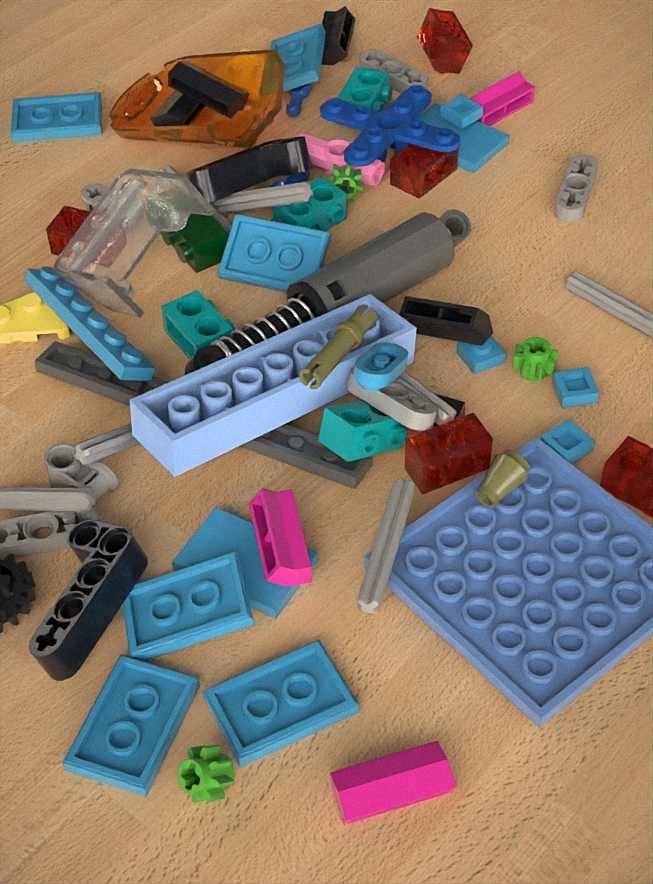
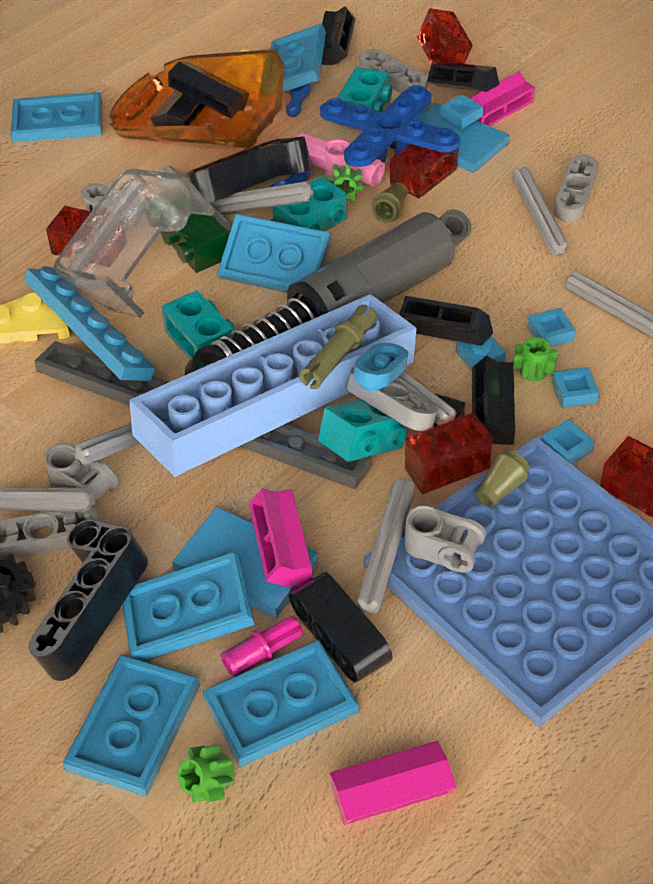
(260, 646): none -> dark pink axle
(340, 627): none -> black beam
(389, 203): none -> olive cone
(440, 538): none -> light grey piece
(464, 76): none -> black piece
(494, 398): none -> black piece
(540, 211): none -> light grey axle
(552, 327): none -> dark azure plate

